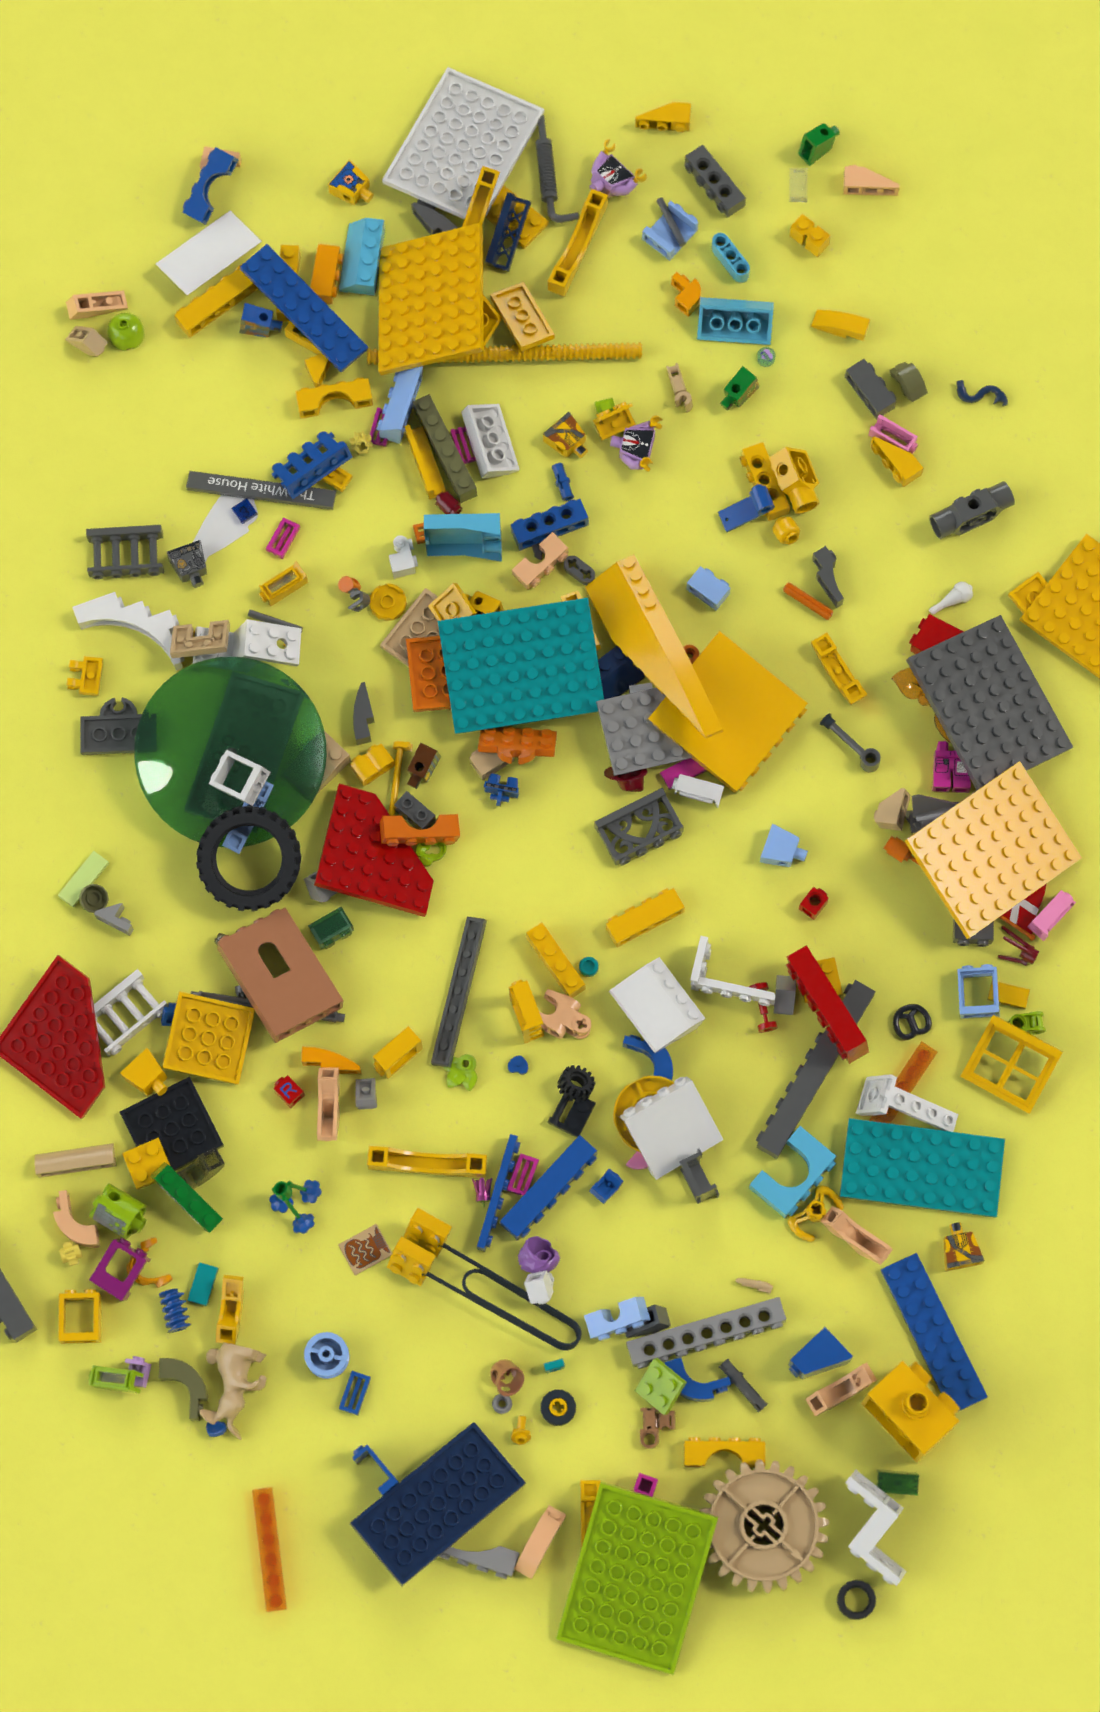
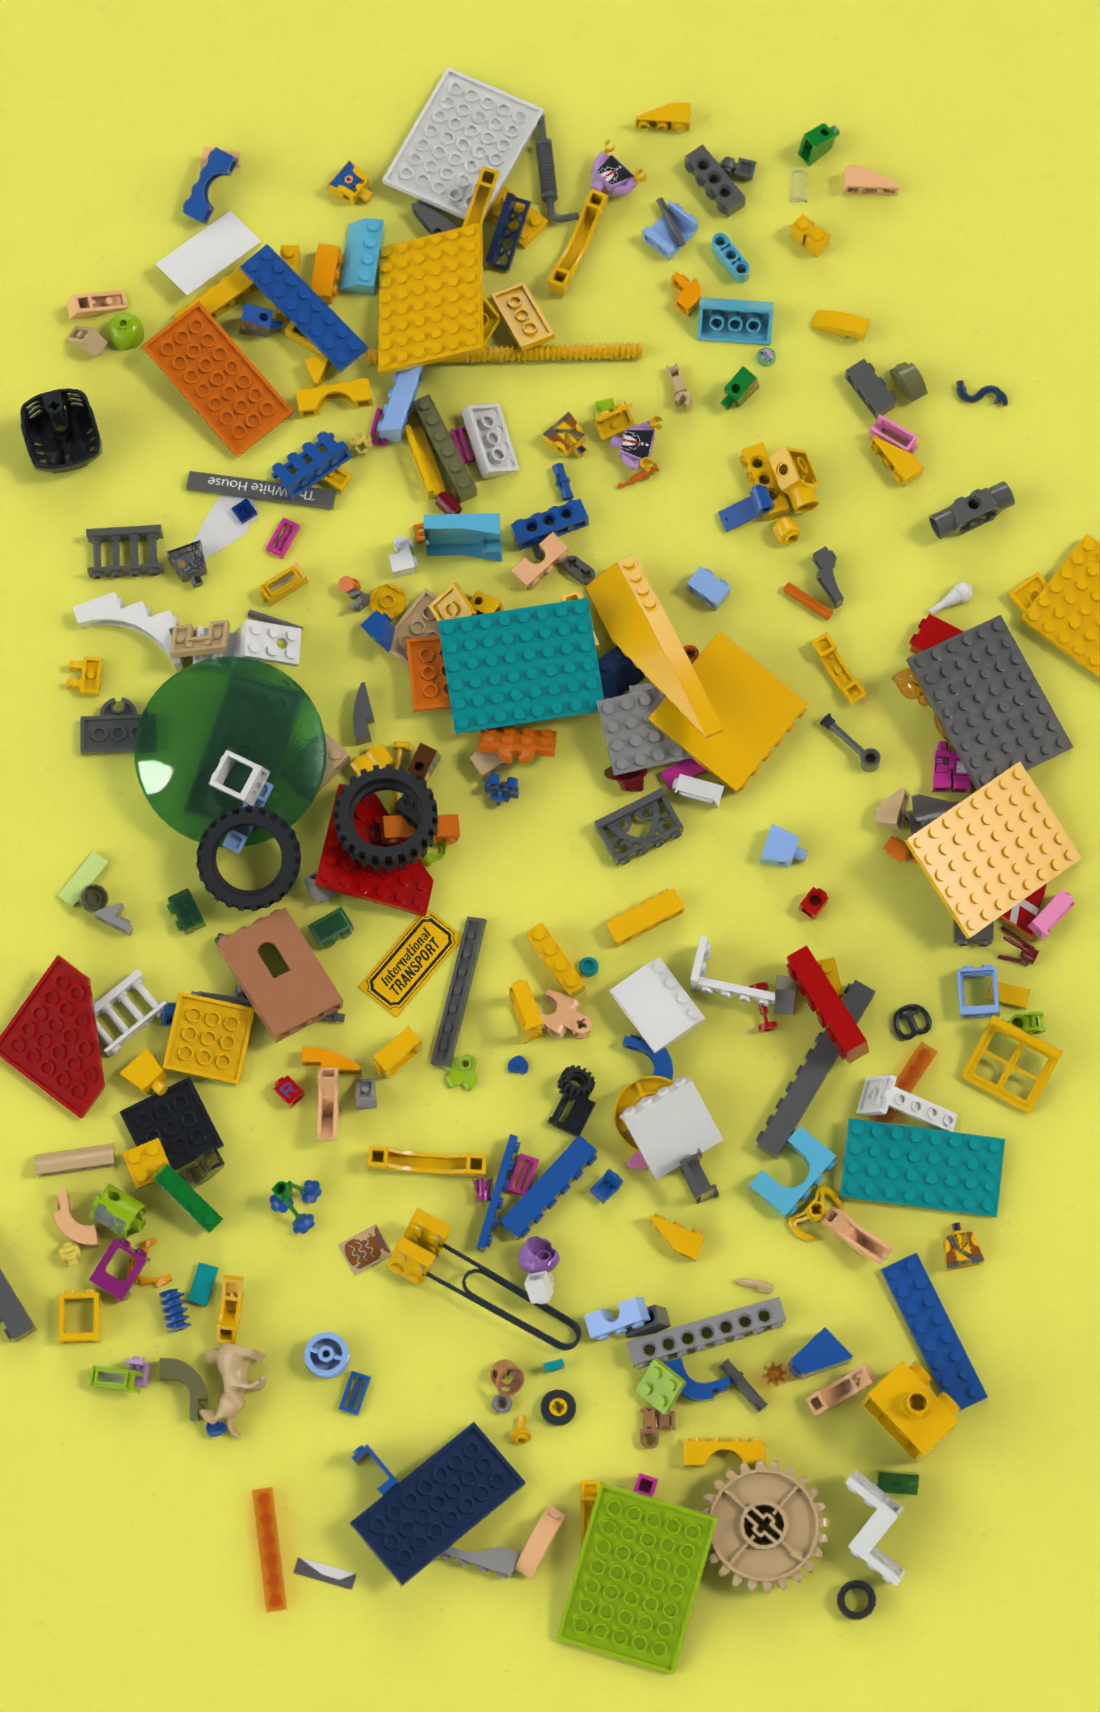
(62, 449): none -> black piece
(186, 911): none -> clear green brick
(217, 379): none -> orange plate
(324, 1573): none -> dark grey sticker
(377, 781): none -> black tyre
(380, 629): none -> blue slope
(410, 962): none -> yellow sticker
(639, 476): none -> orange piece
(681, 1240): none -> yellow slope
(743, 169): none -> dark grey plate
(776, 1379): none -> clear orange gear

